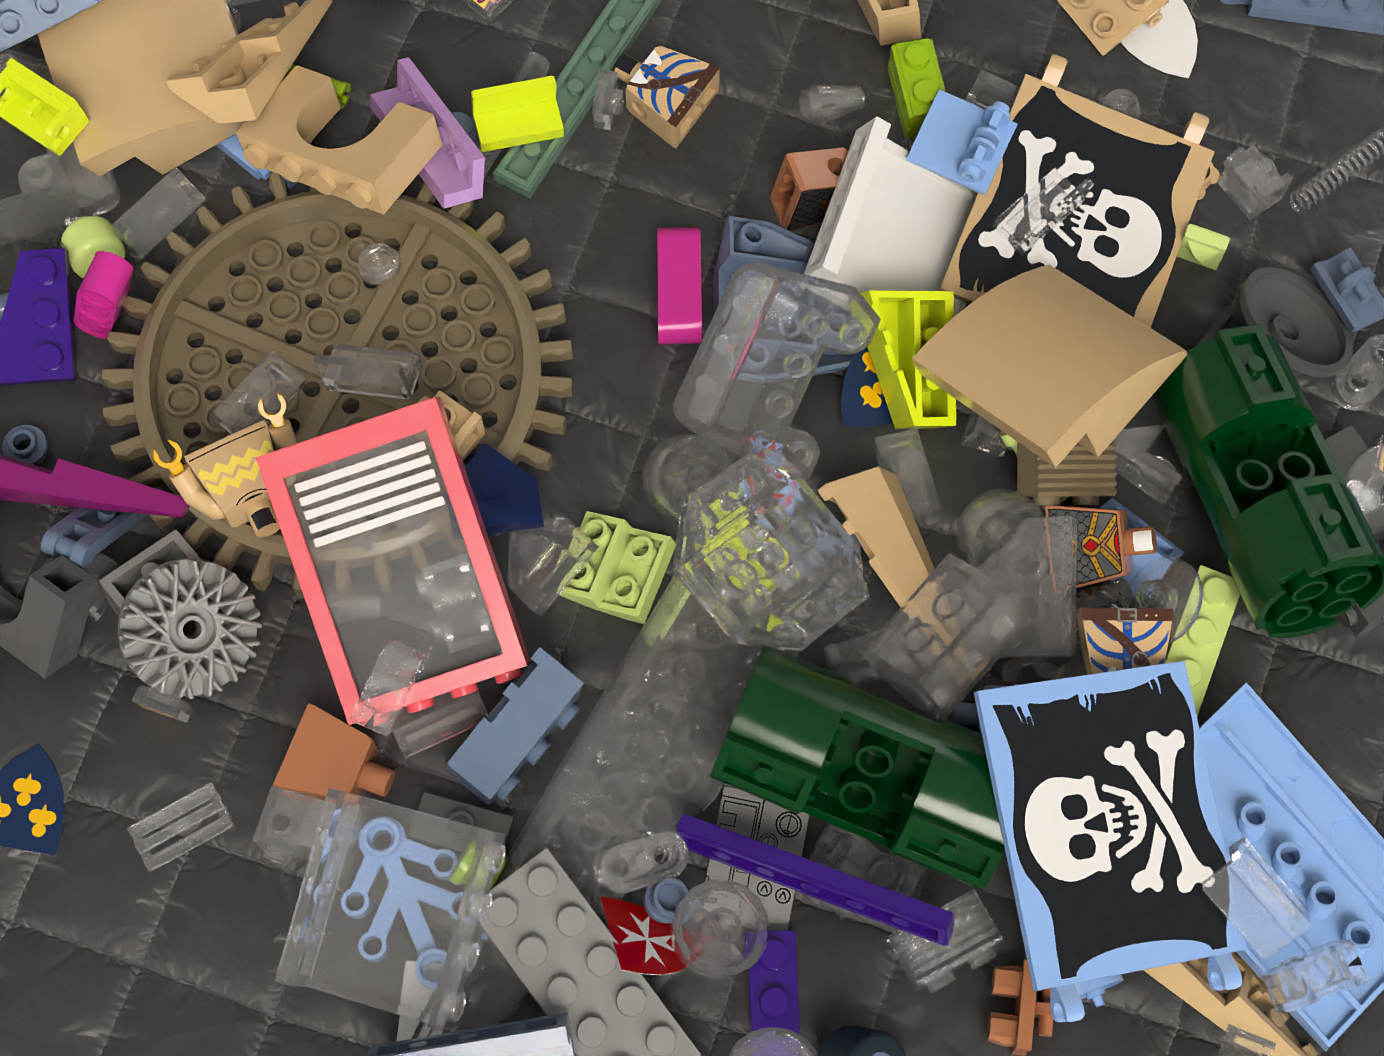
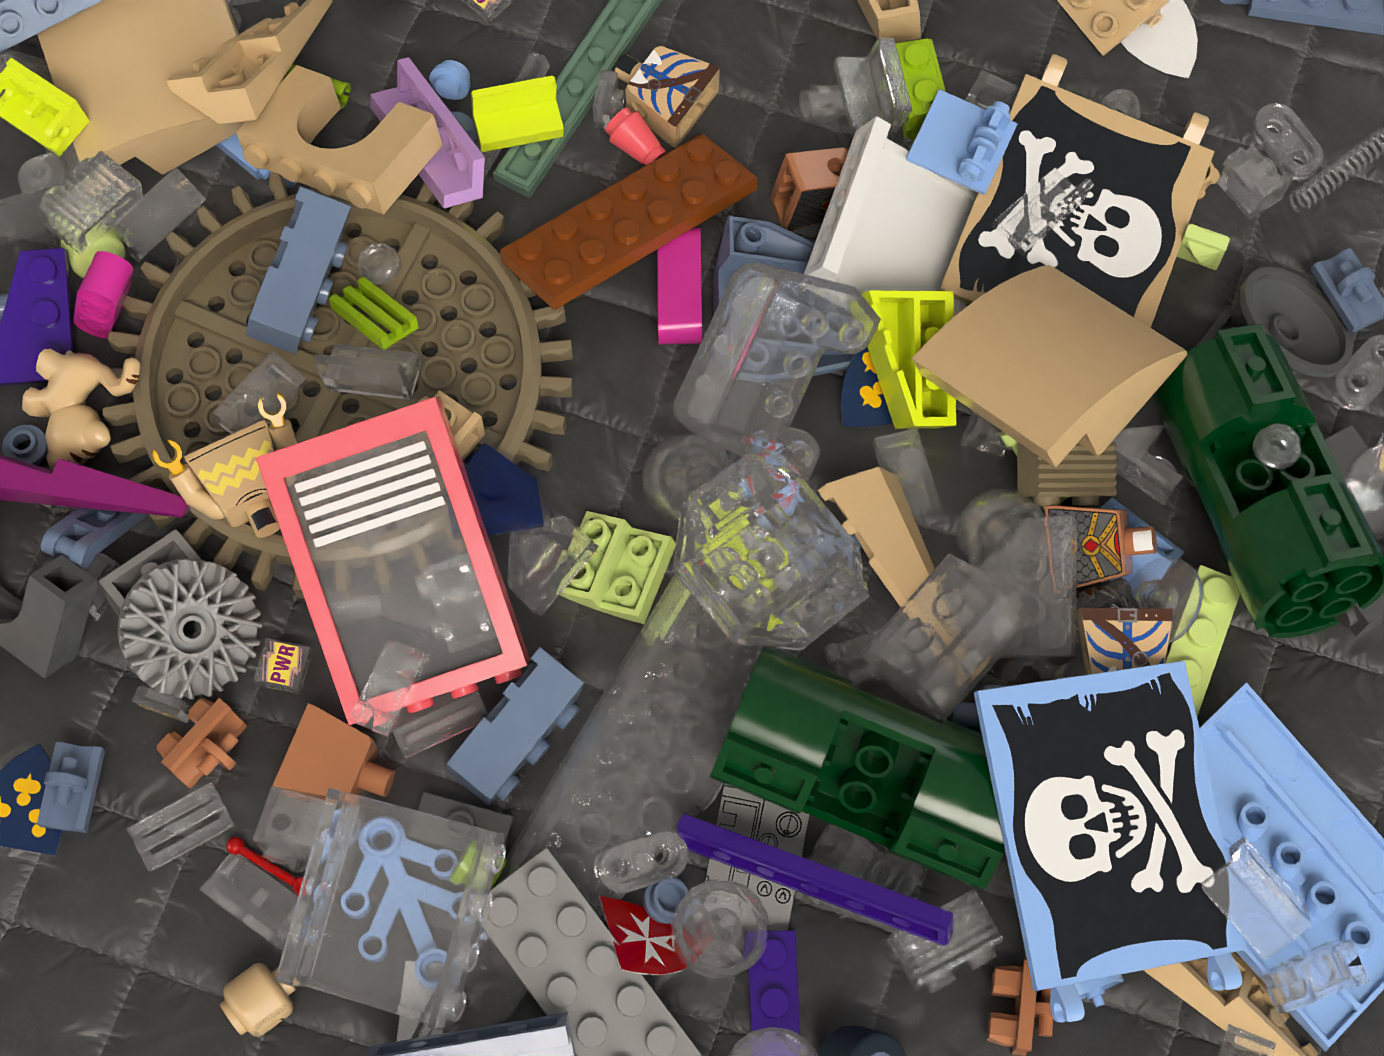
(71, 787): none -> sand blue hips
(74, 428): none -> tan animal
(89, 202): none -> clear brick
(205, 743): none -> nougat hips
(237, 846): none -> red hinge
(252, 898): none -> clear hinge
(256, 1000): none -> tan head
(283, 666): none -> tile
(300, 272): none -> sand blue wedge
(381, 310): none -> lime tile
(450, 80): none -> light blue plate
(628, 221): none -> dark orange plate
(634, 137): none -> coral cone
(873, 86): none -> clear panel
(1277, 446): none -> clear plate
(1291, 142): none -> clear plate

